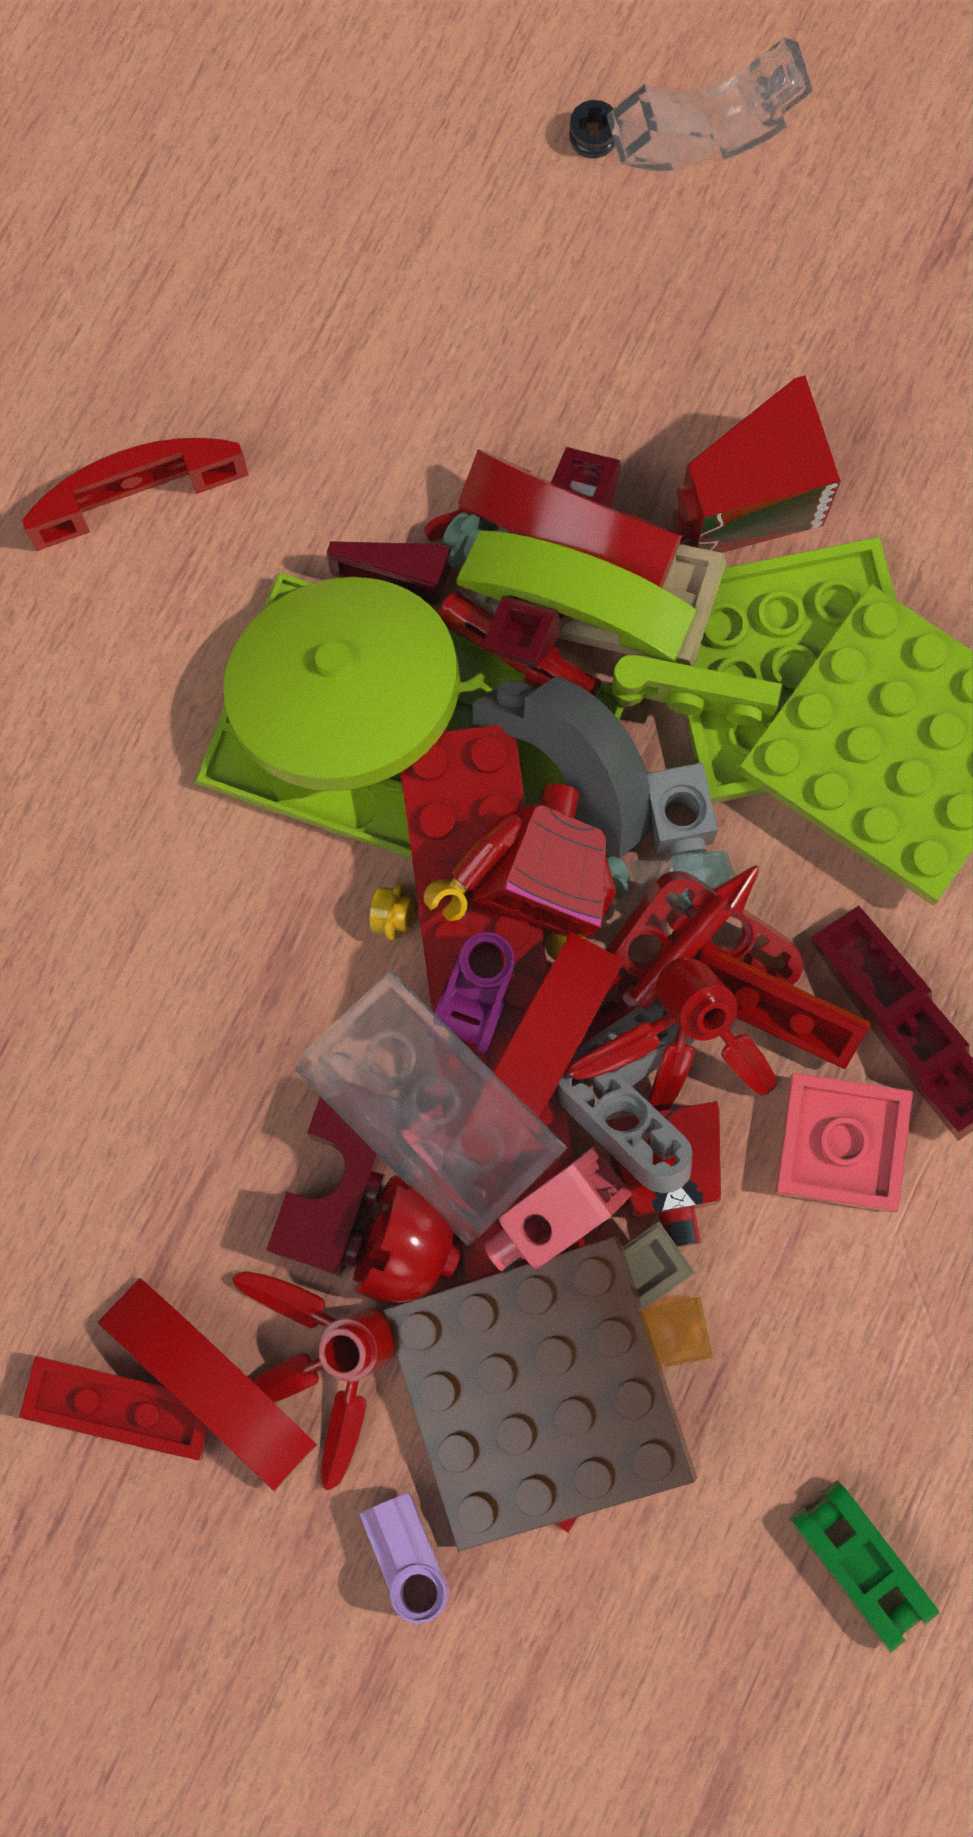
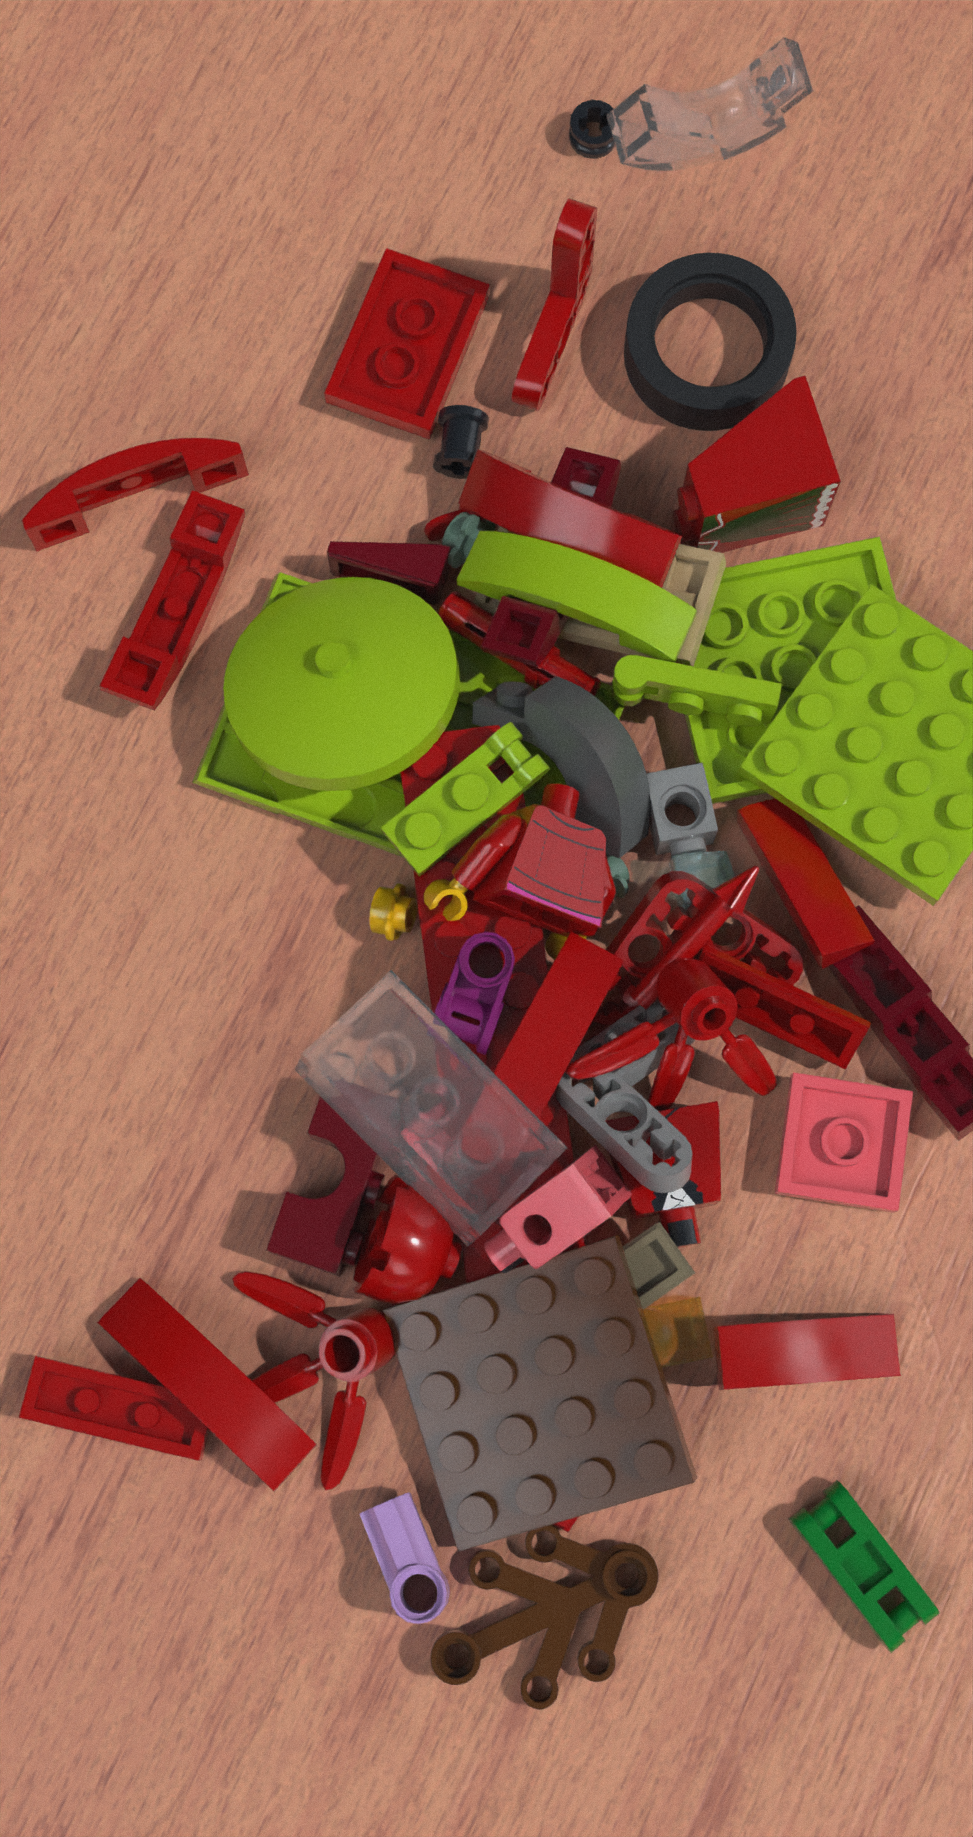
(178, 603): none -> red slope
(407, 343): none -> red plate
(460, 439): none -> black bush
(463, 800): none -> lime plate
(555, 1609): none -> reddish brown plant
(568, 285): none -> red beam
(718, 278): none -> black tyre
(804, 881): none -> red slope
(806, 1351): none -> red slope

